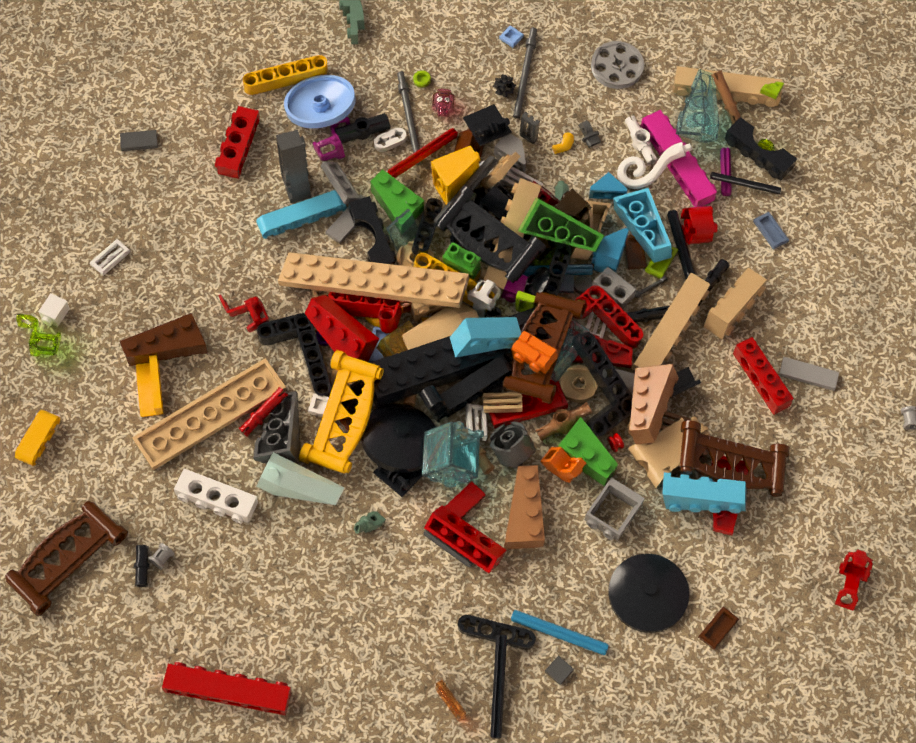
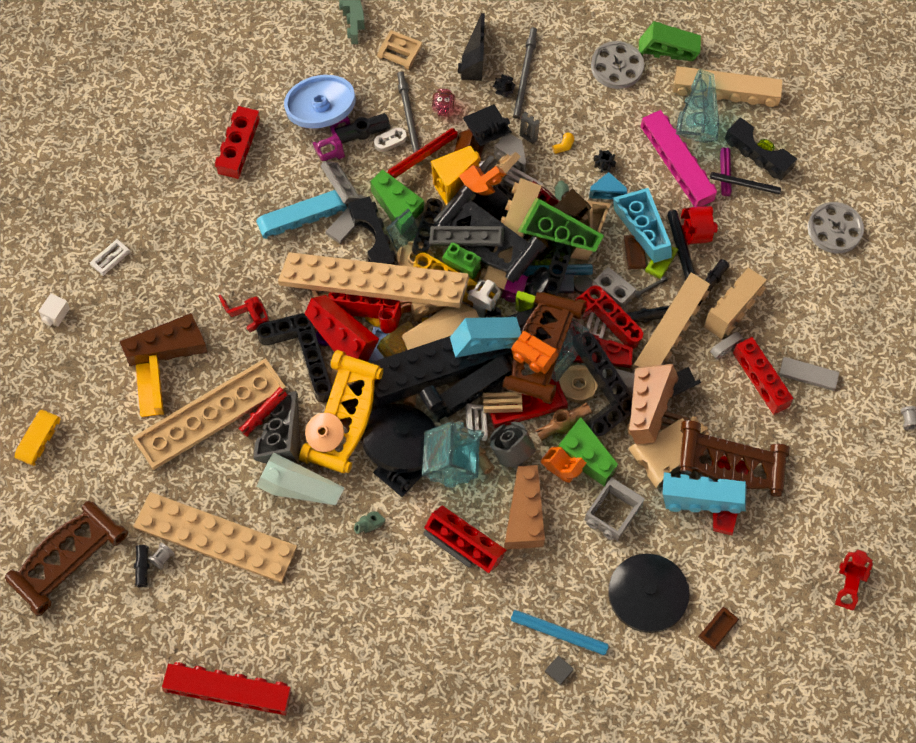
(35, 337): clear neon green piece -> none
(138, 140): dark grey tile -> none
(190, 481): white brick -> none
(215, 537): none -> tan plate
(274, 78): yellow beam -> none
(293, 165): dark grey wedge -> none
(318, 405): white tile -> none
(332, 436): none -> light nougat dish
(400, 44): none -> tan plate
(421, 79): lime tile -> none
(450, 700): clear orange tile -> none
(466, 500): red tile -> none
(467, 235): none -> dark grey tile
(472, 58): none -> black wedge
(480, 182): none -> orange brick
(497, 628): black beam -> none
(498, 687): black axle -> none
(511, 36): light blue tile -> none
(591, 137): dark grey piece -> none
(604, 161): none -> black gear
(610, 251): dark azure slope -> none
(615, 442): red bush -> none
(637, 134): white pin -> none
(669, 41): none -> bright green wedge
(672, 153): white plant -> none
(726, 345): none -> light grey beam
(729, 103): medium nougat pin -> none
(771, 230): sand blue tile -> none
(772, 90): lime tile -> none
(835, 234): none -> light grey wedge

